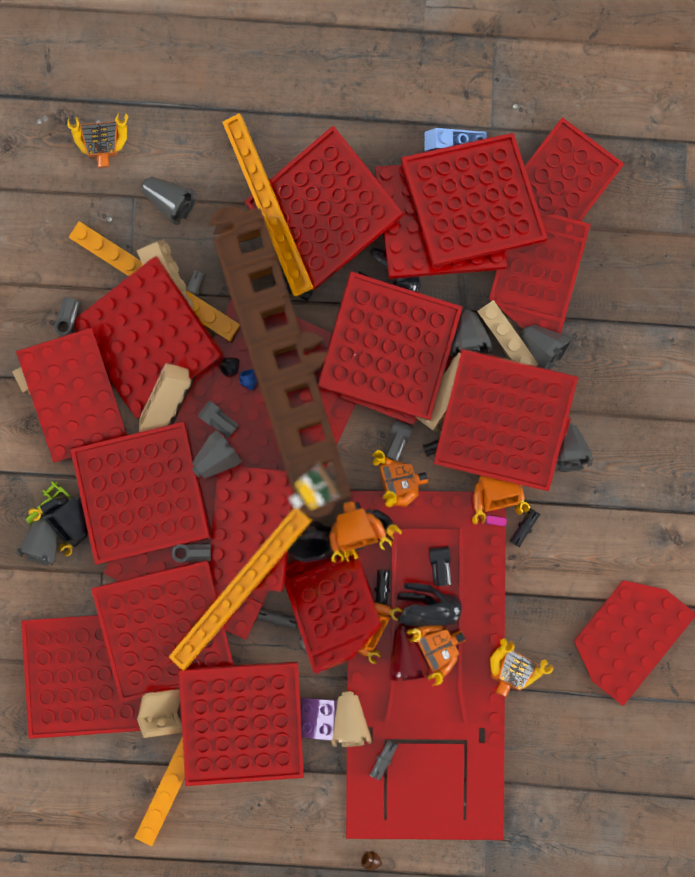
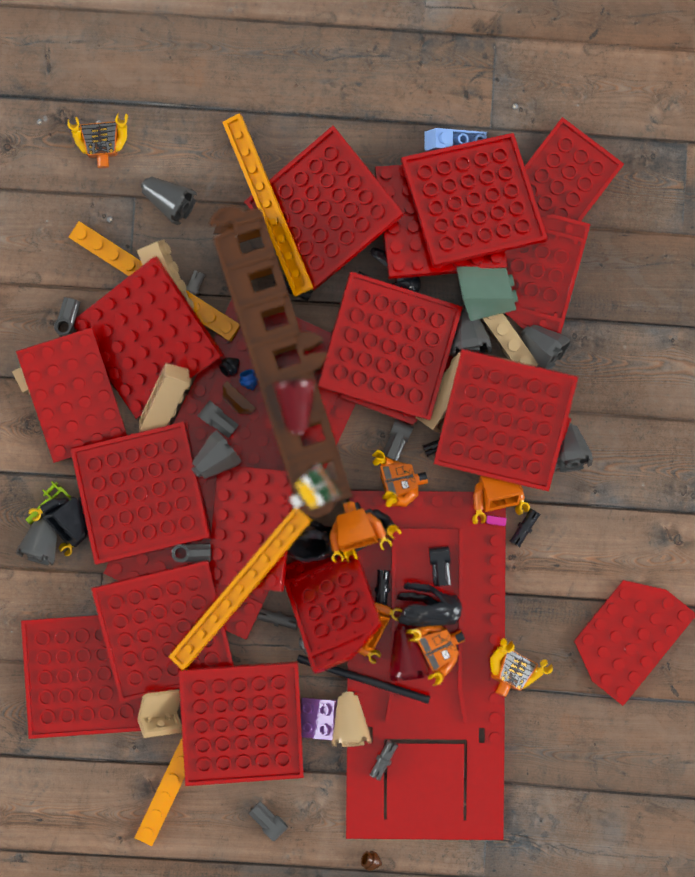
(236, 400): none -> reddish brown slope
(271, 824): none -> dark grey piece
(295, 403): none -> dark red cone
(371, 681): none -> black piece
(487, 291): none -> sand green slope

